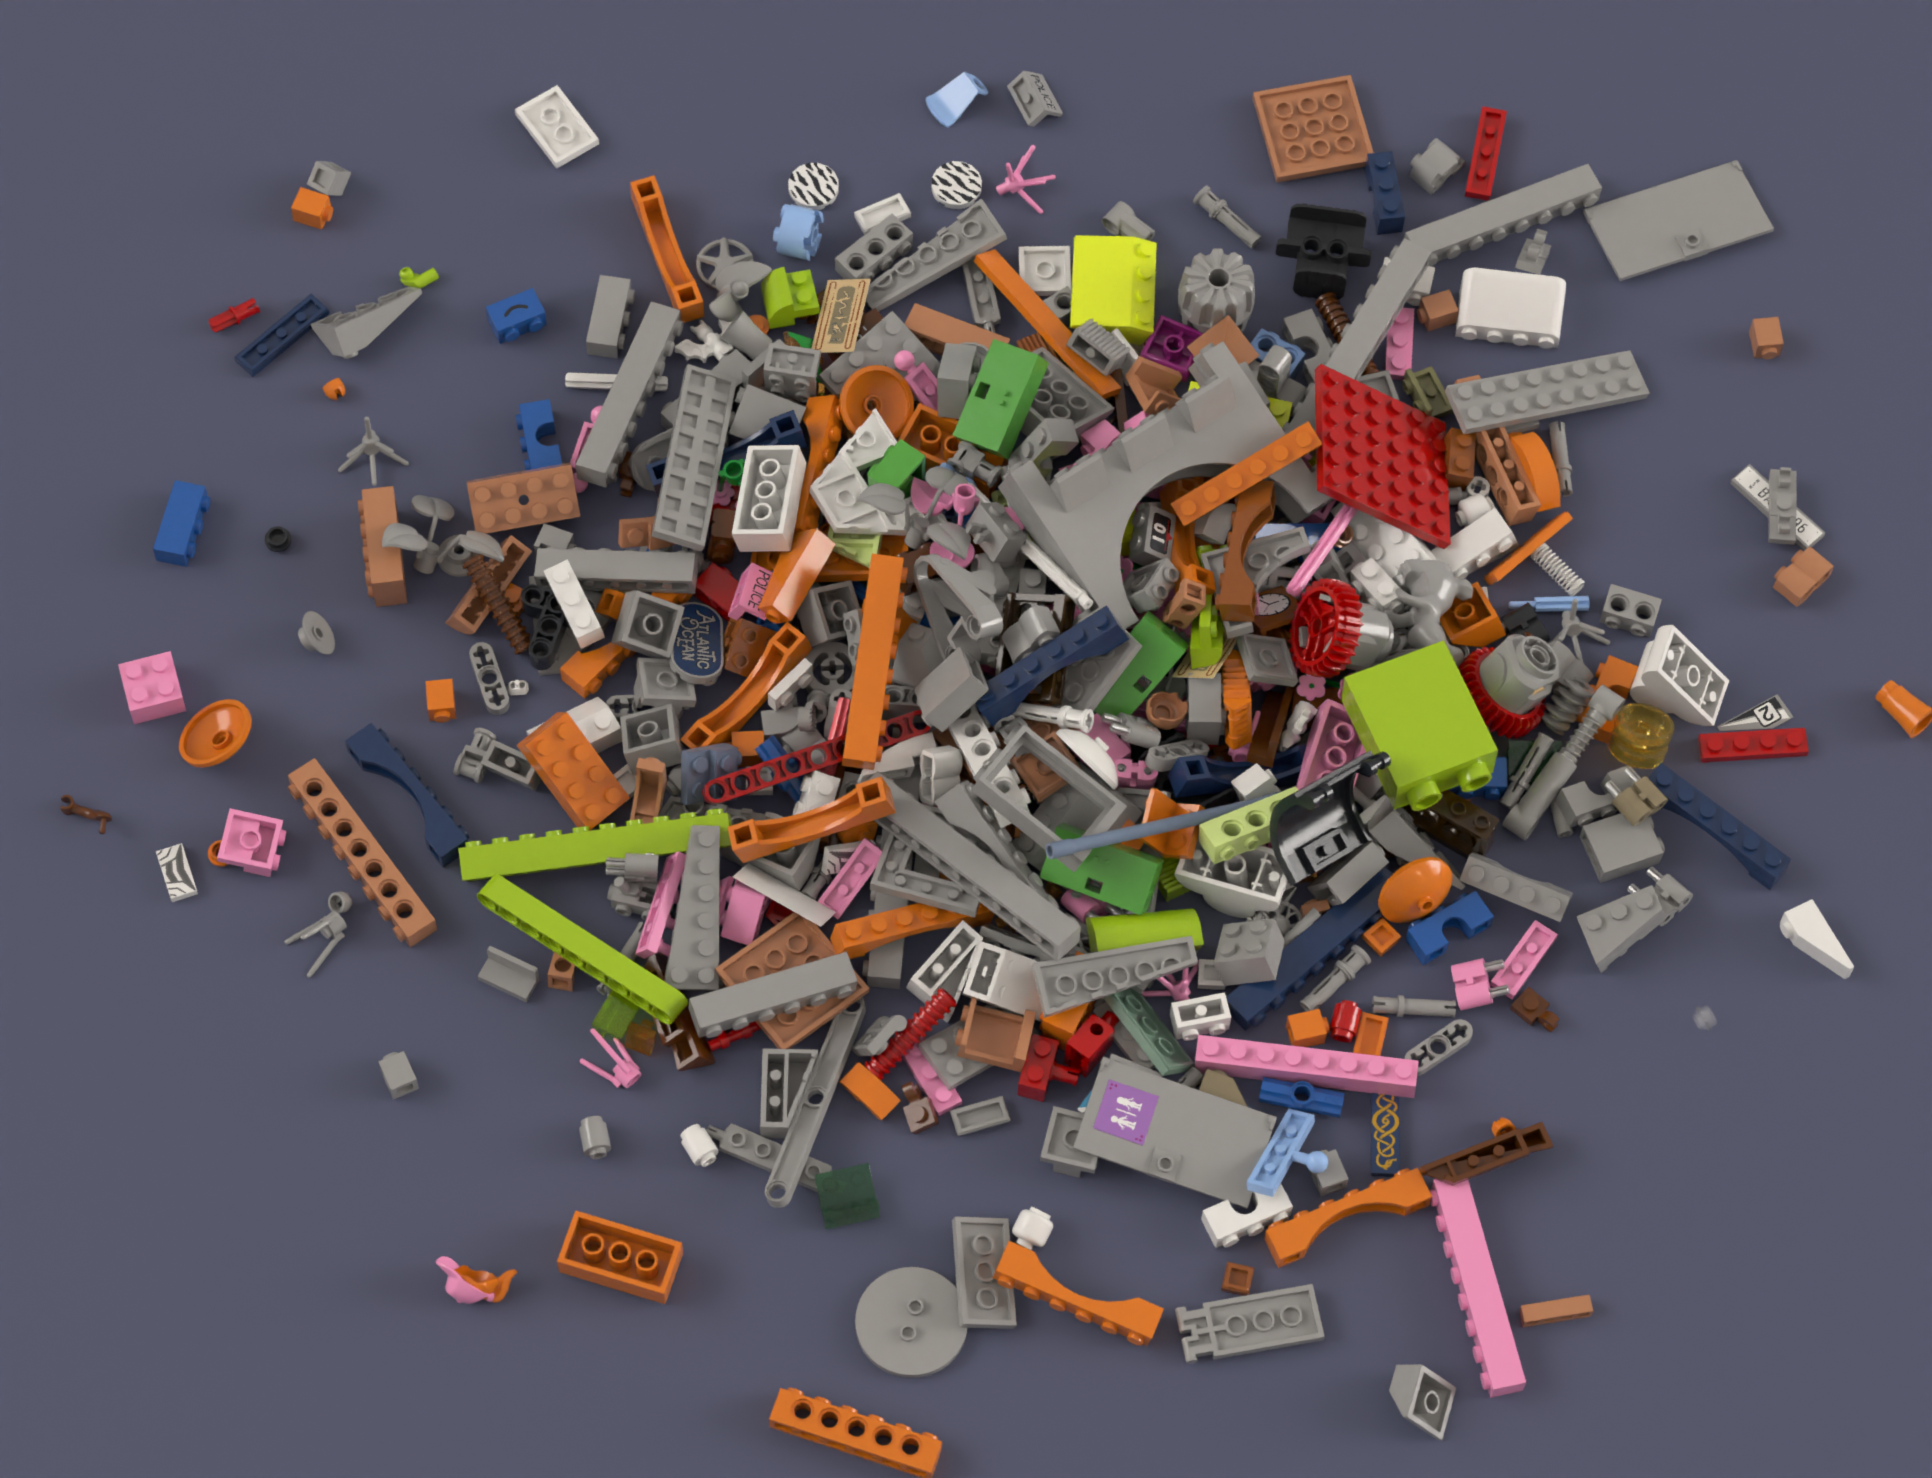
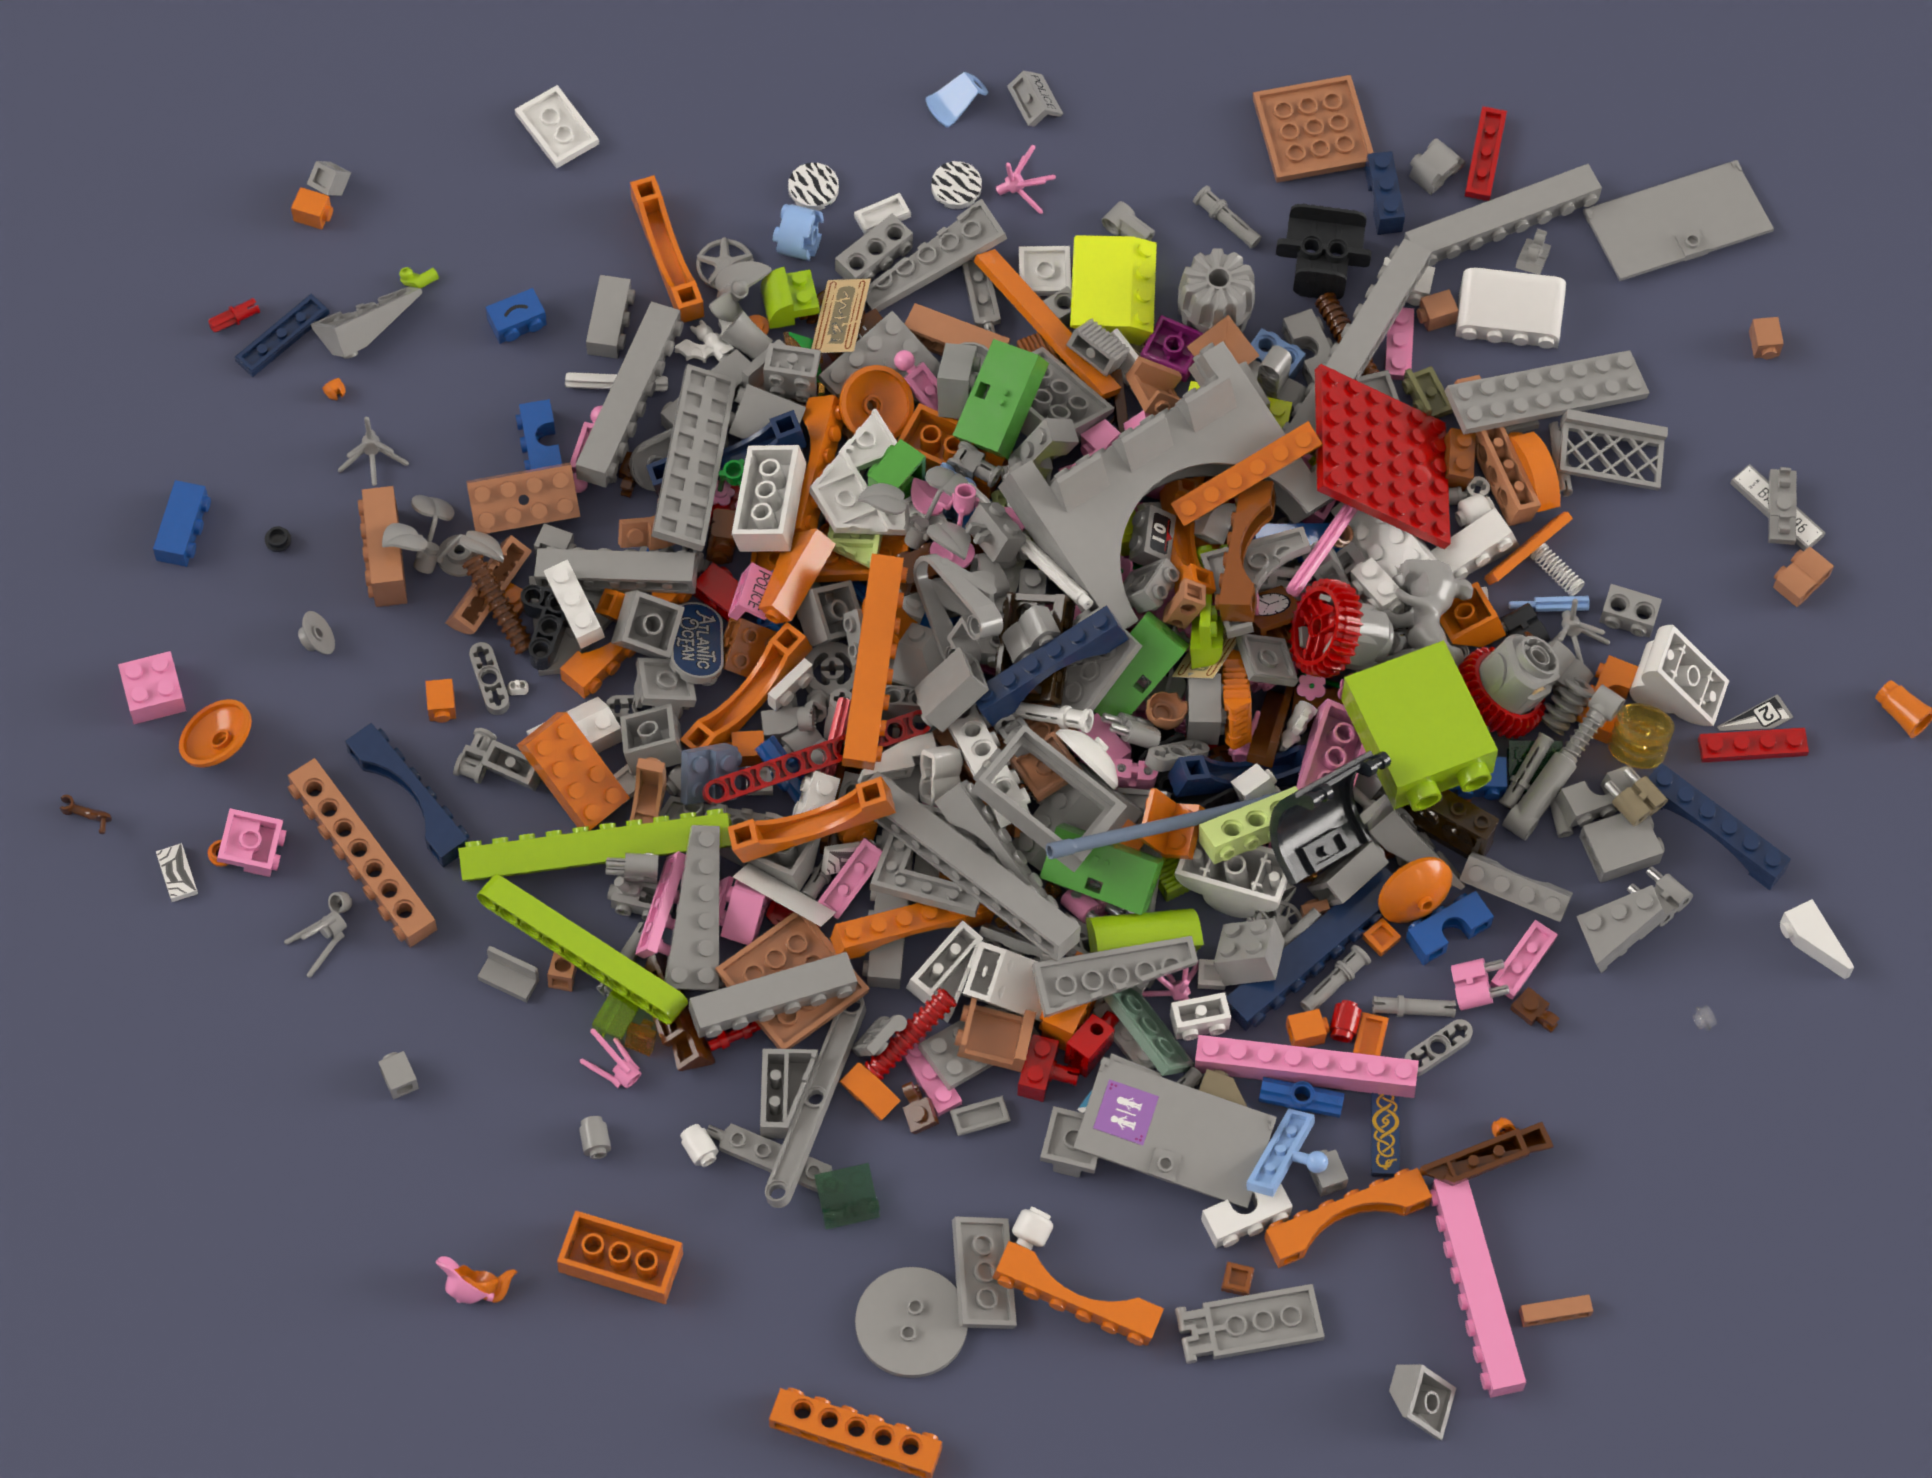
(1609, 429): none -> light grey fence

